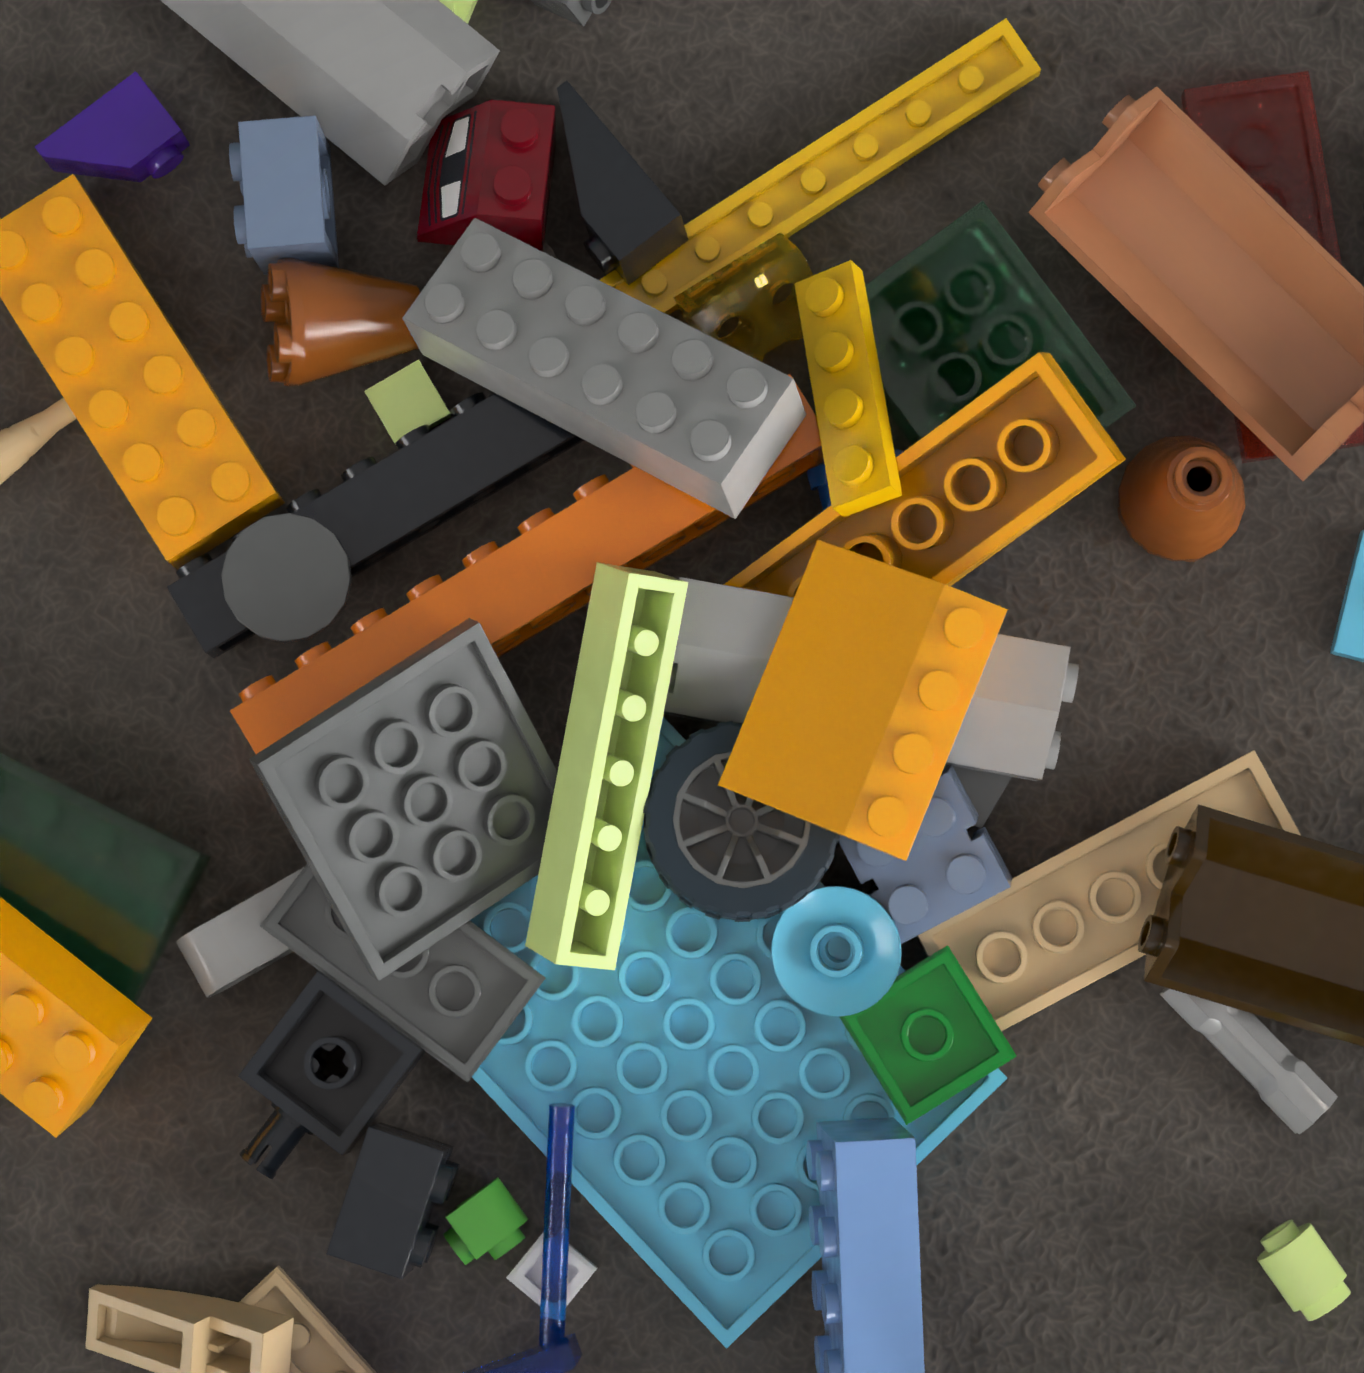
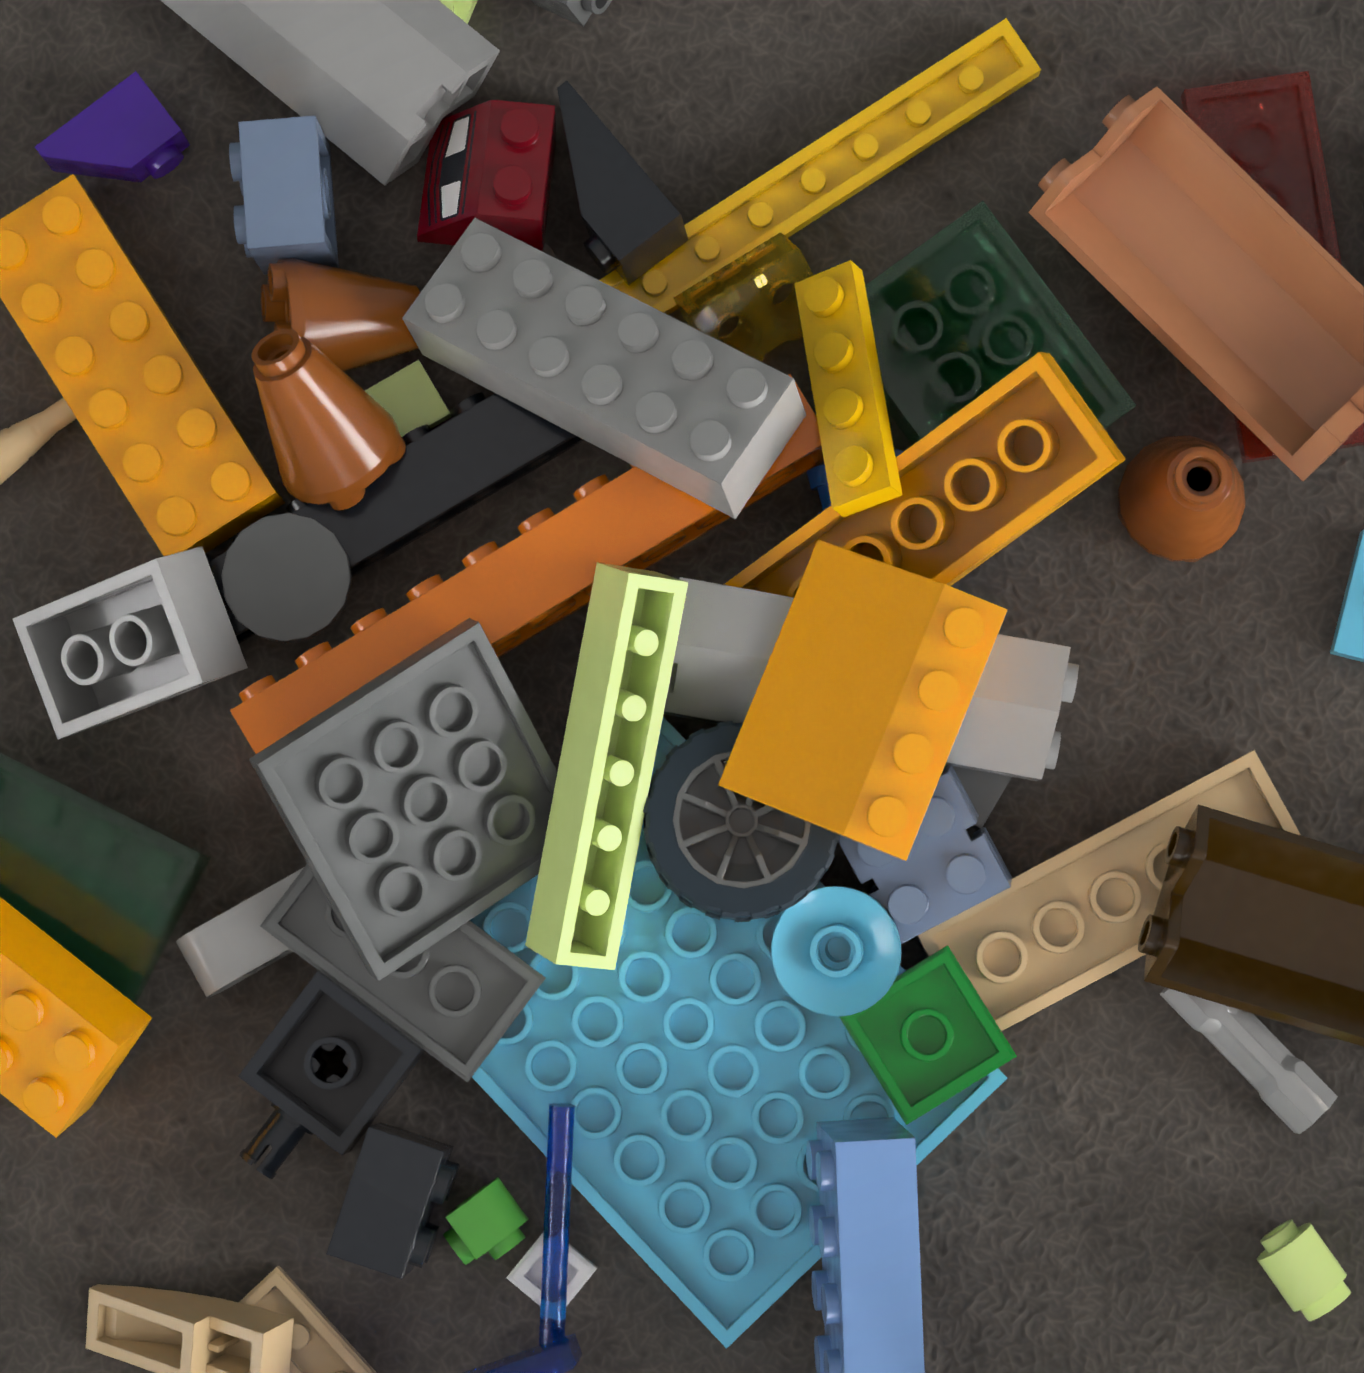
(130, 642): none -> light grey brick
(321, 423): none -> dark orange cone

